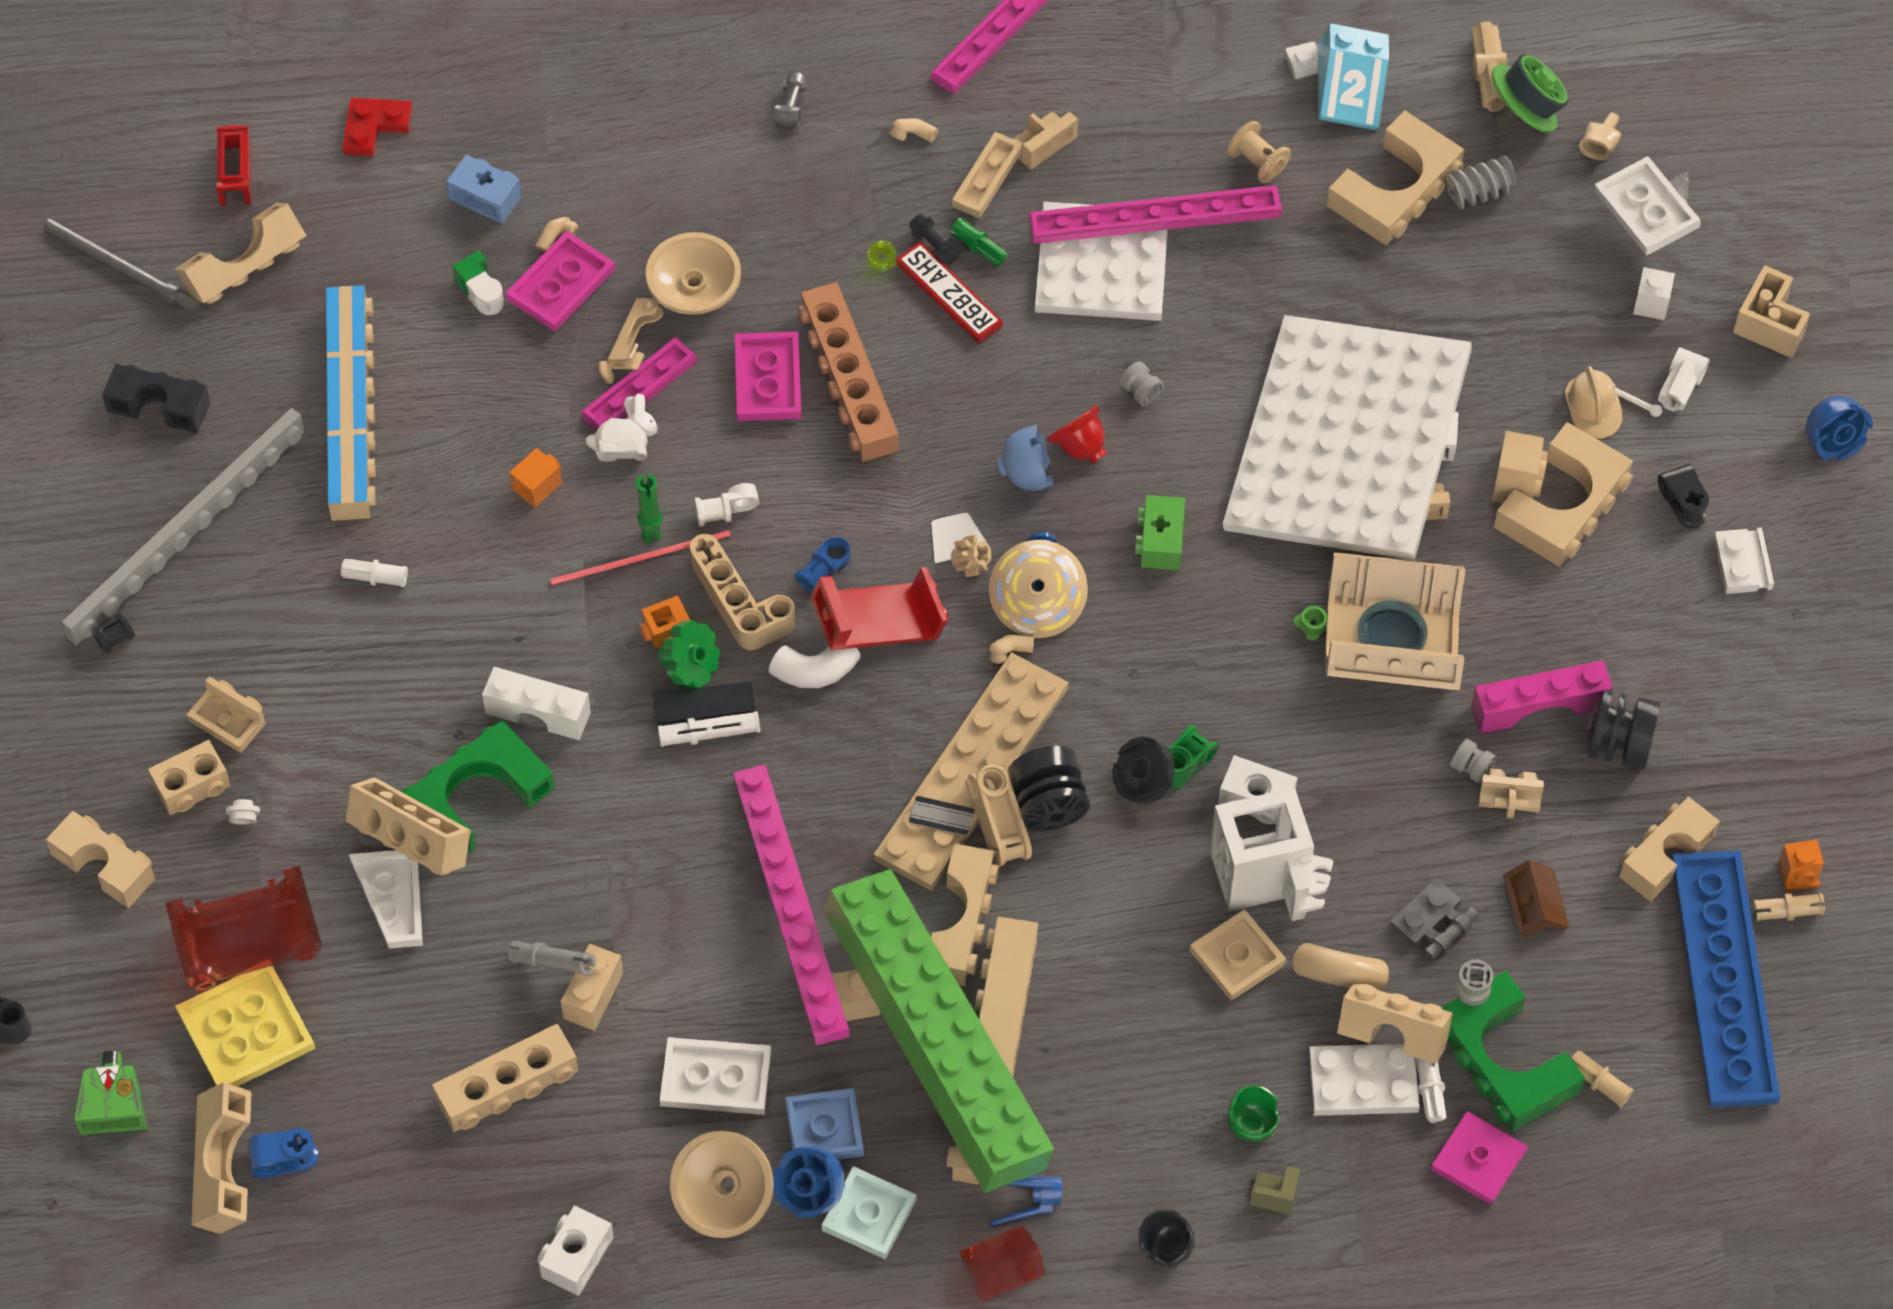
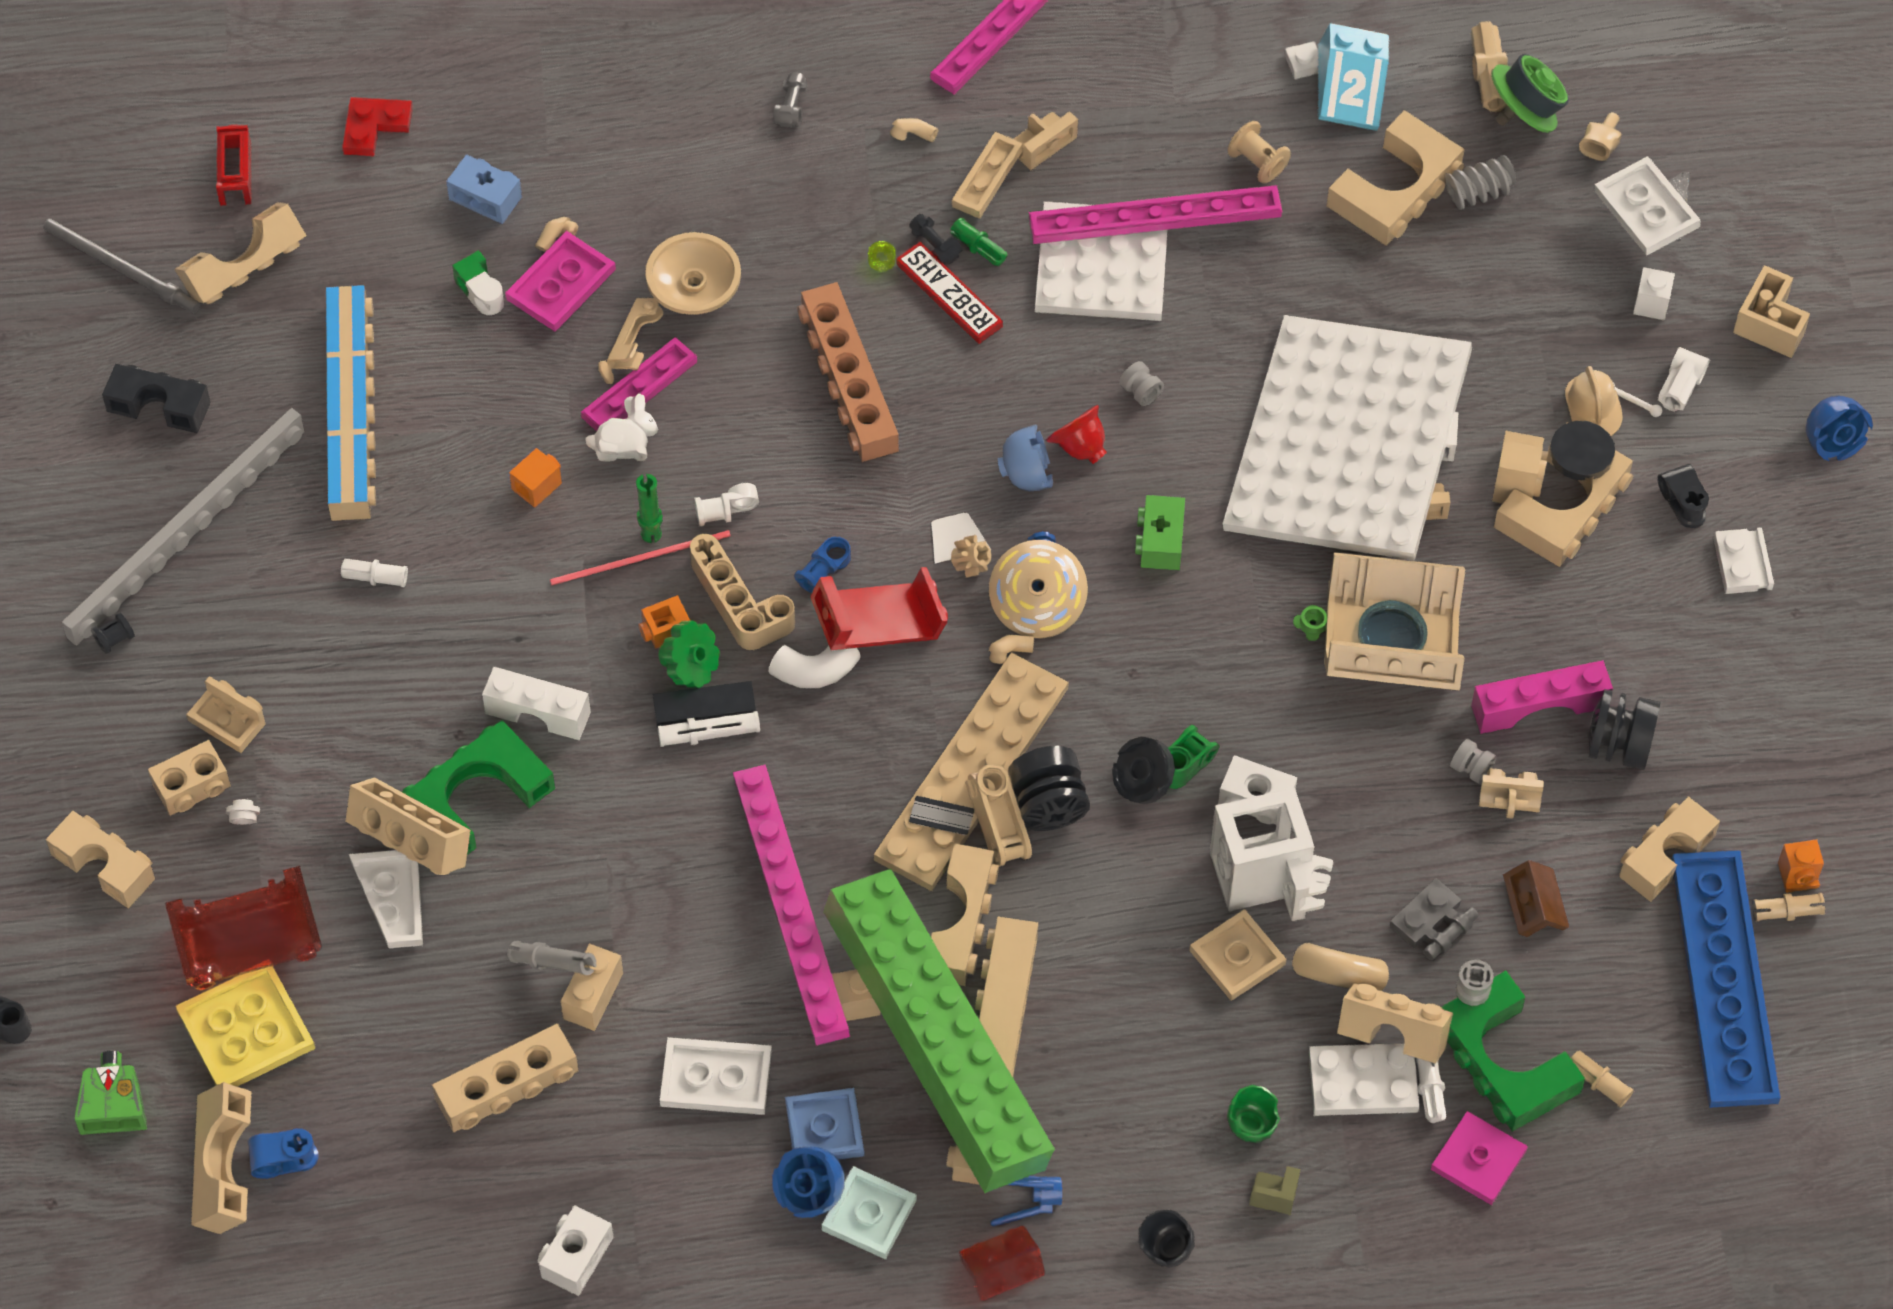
(700, 1190): tan dish -> none
(767, 376): dark pink plate -> none
(1582, 450): none -> black tile

